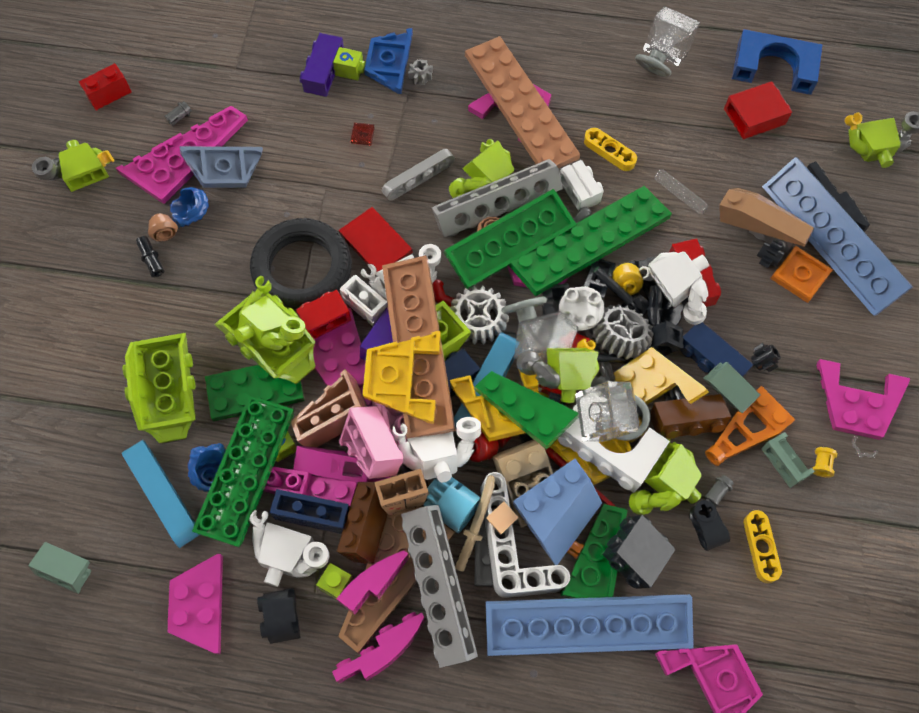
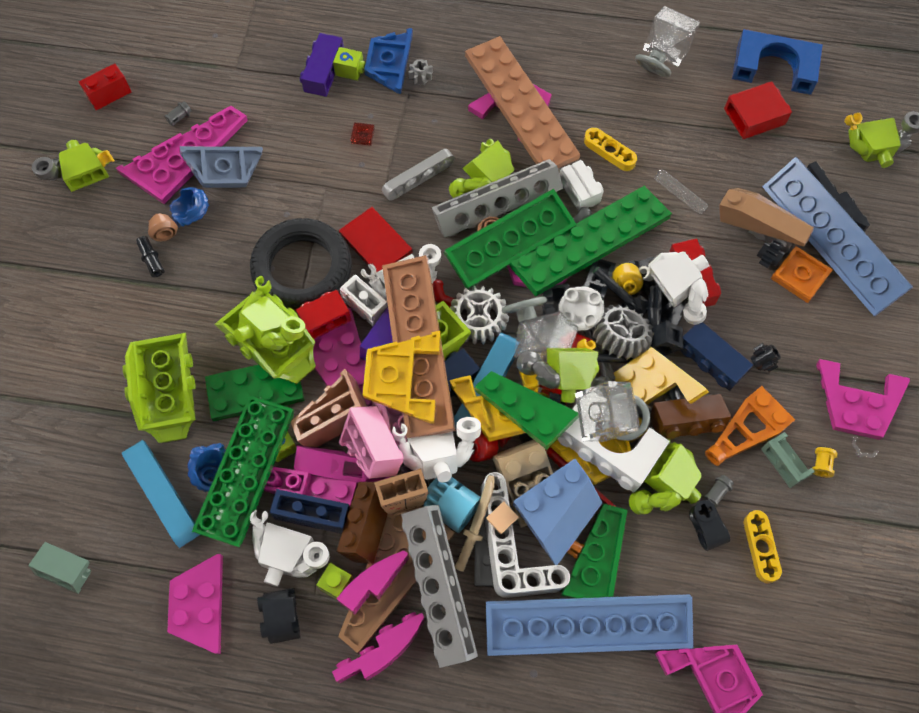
(638, 551): brick -> none
(731, 386): sand green hinge -> none

